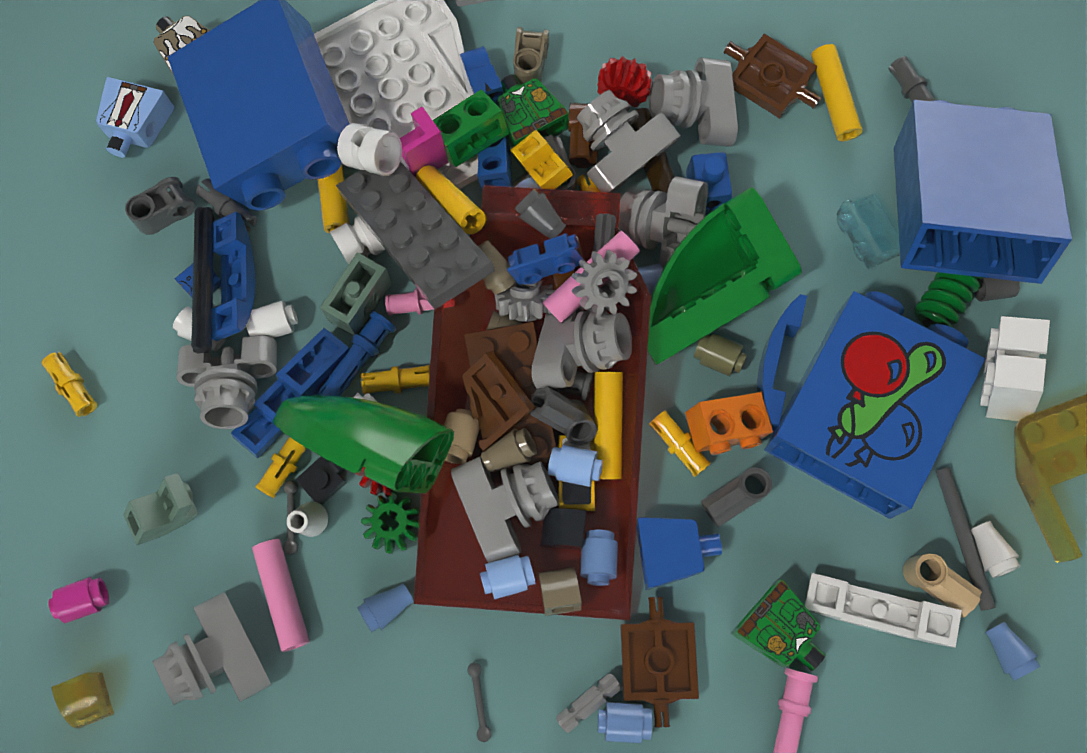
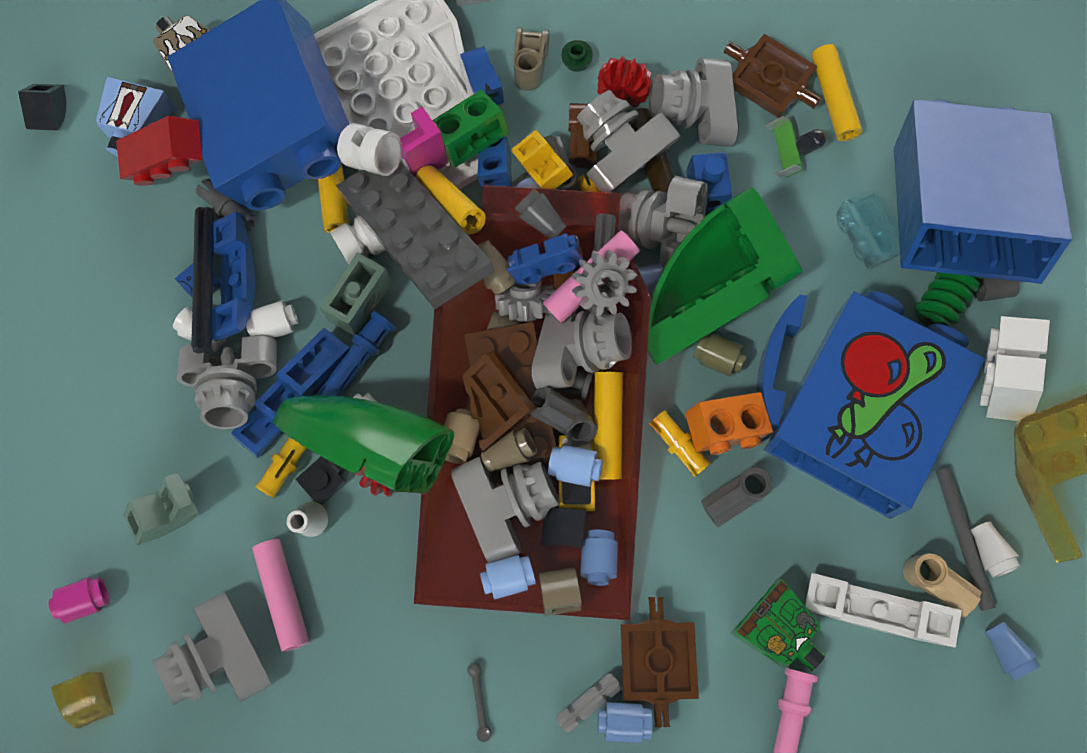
(43, 106): none -> black brick
(69, 384): yellow pin -> none
(159, 150): none -> red brick
(161, 206): dark grey piece -> none
(290, 545): dark grey hinge -> none
(379, 527): green gear -> none
(384, 607): medium blue cone -> none
(395, 379): yellow pin -> none
(406, 303): bright pink axle -> none
(530, 109): torso -> none
(580, 62): none -> dark green plate
(673, 549): blue torso -> none
(790, 146): none -> piece
(912, 85): dark grey pin -> none

